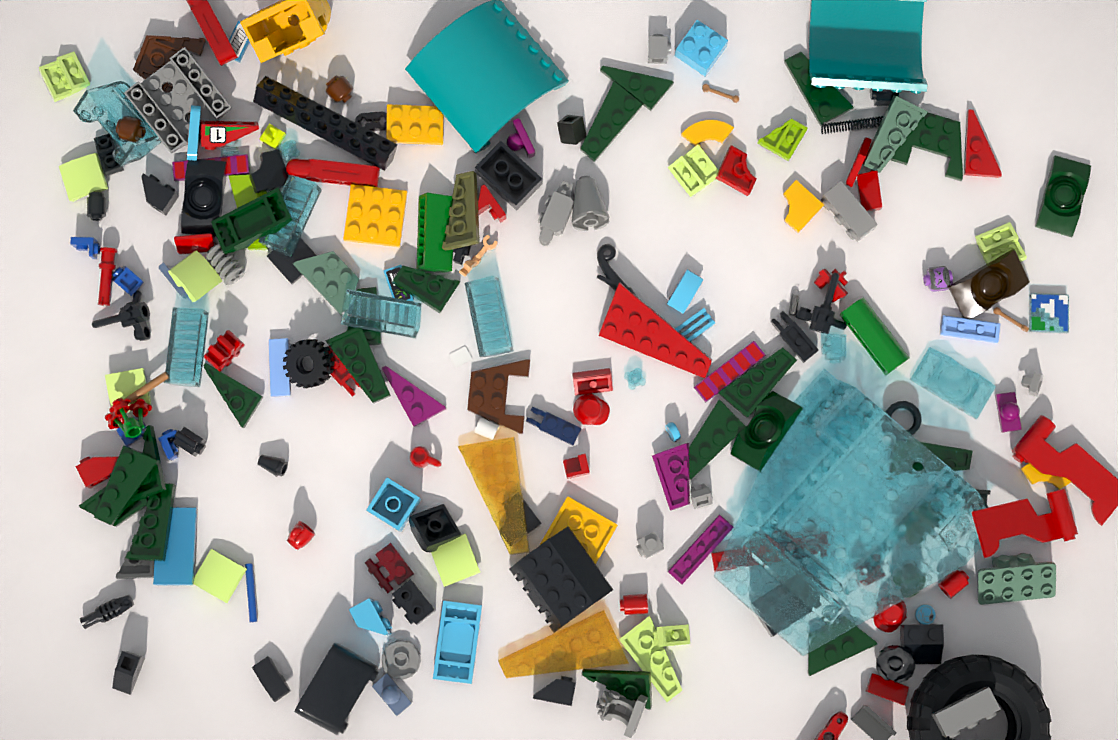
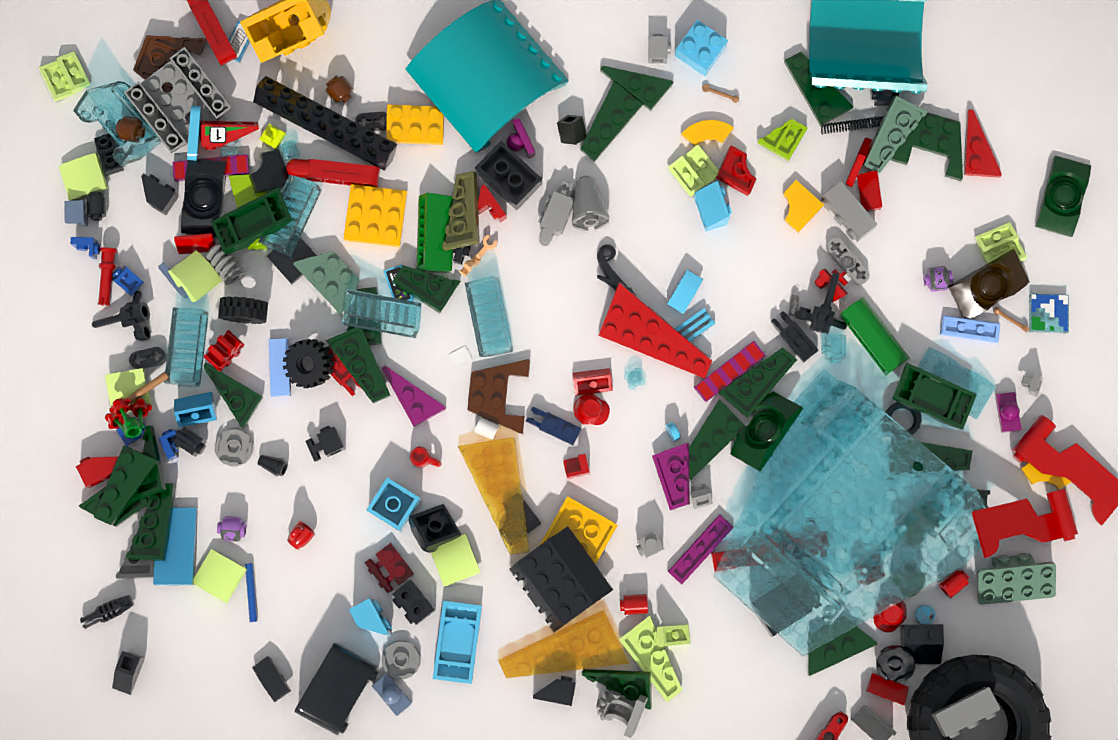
(76, 212): none -> sand blue panel
(146, 353): none -> black beam
(195, 409): none -> dark azure brick
(231, 528): none -> medium lavender head
(234, 447): none -> light grey tile
(243, 310): none -> black tyre
(328, 442): none -> black brick
(712, 206): none -> medium azure slope
(849, 253): none -> light grey beam
(934, 396): none -> dark green slope

